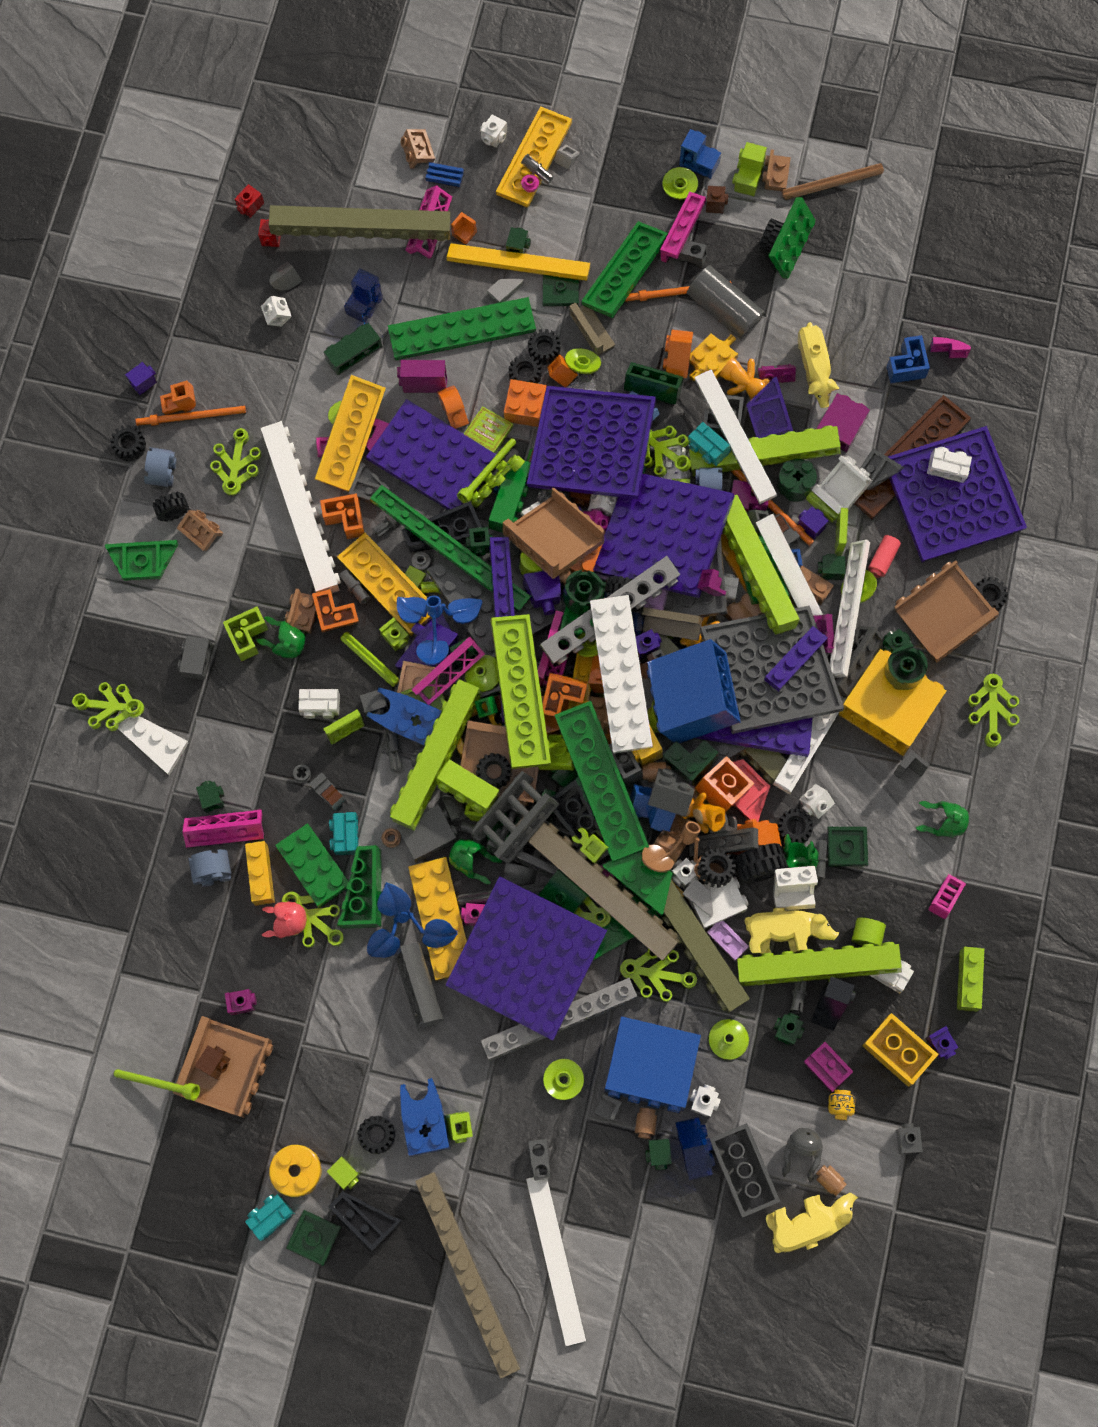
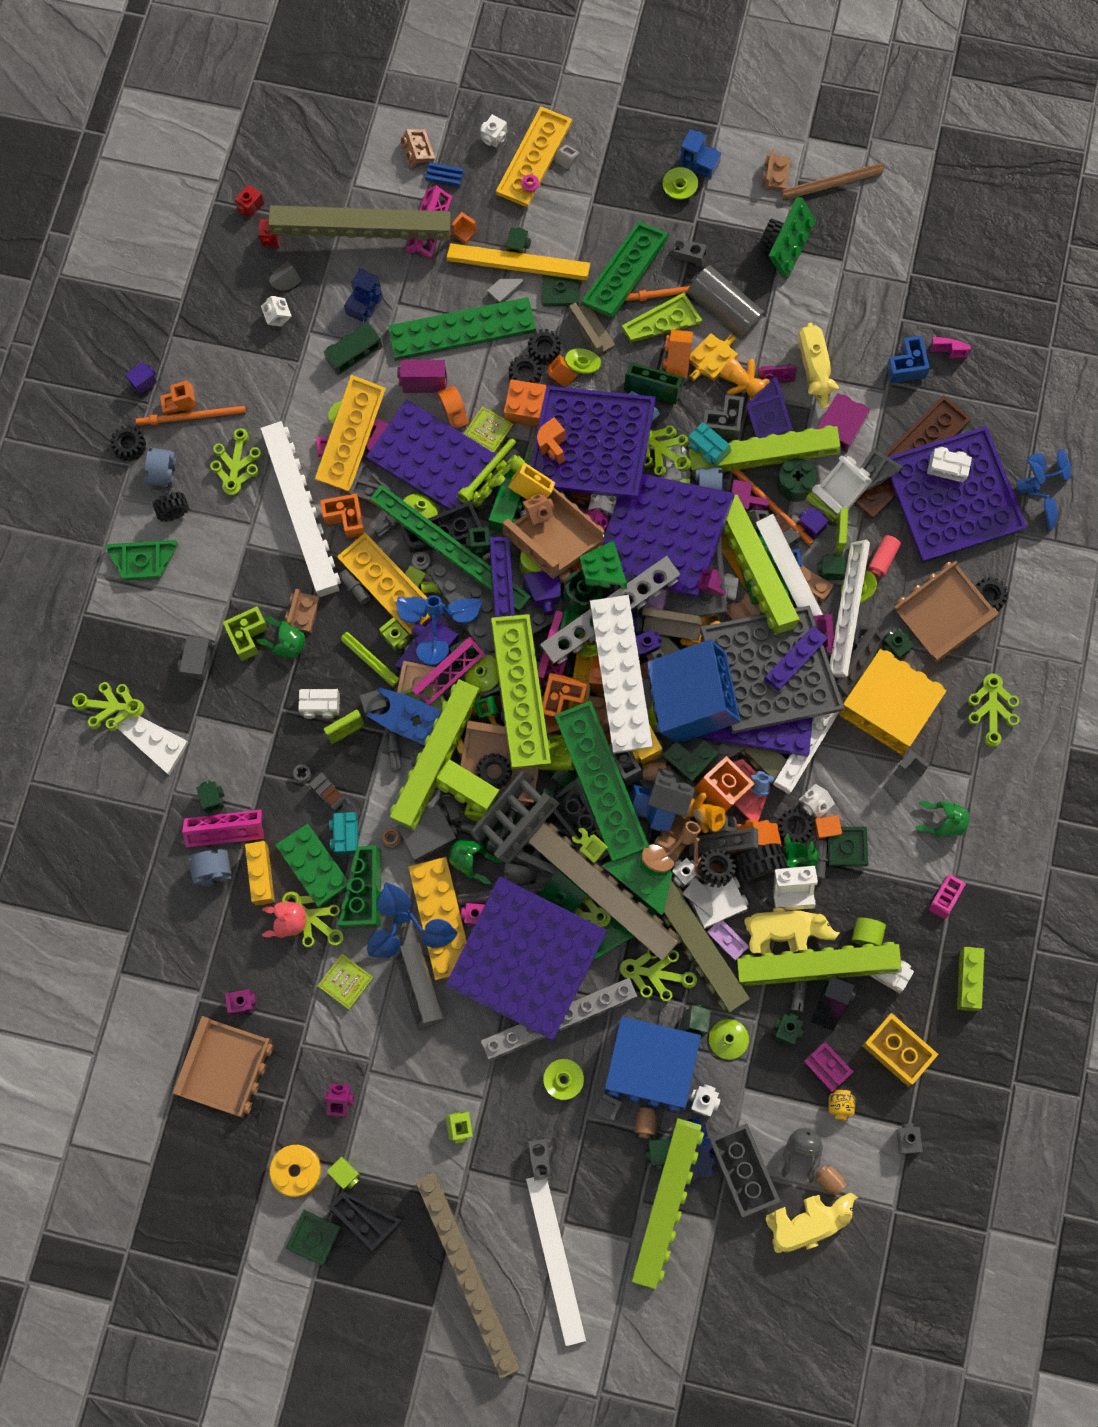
(189, 1091): lime piece -> none
(199, 529): medium nougat bracket -> none
(213, 1061): reddish brown brick -> none
(269, 1217): teal brick -> none
(331, 616): orange brick -> none
(338, 1099): none -> magenta brick
(345, 982): none -> lime tile
(367, 1125): black tyre -> none
(422, 1113): blue brick -> none
(428, 507): none -> lime dish
(530, 482): none -> yellow brick
(537, 169): dark grey axle -> none
(539, 509): none -> nougat brick
(550, 437): none -> orange brick
(603, 567): none -> green wing
(666, 1203): none -> lime brick
(674, 314): none -> lime wing
(682, 226): dark pink fence -> none
(696, 1020): none -> dark green brick
(716, 199): reddish brown brick -> none
(735, 437): white tile -> none
(750, 168): lime brick -> none
(761, 783): none -> medium blue brick
(827, 827): none -> orange panel
(909, 658): dark green brick -> none
(935, 1042): dark purple brick -> none
(1031, 485): none -> blue plant

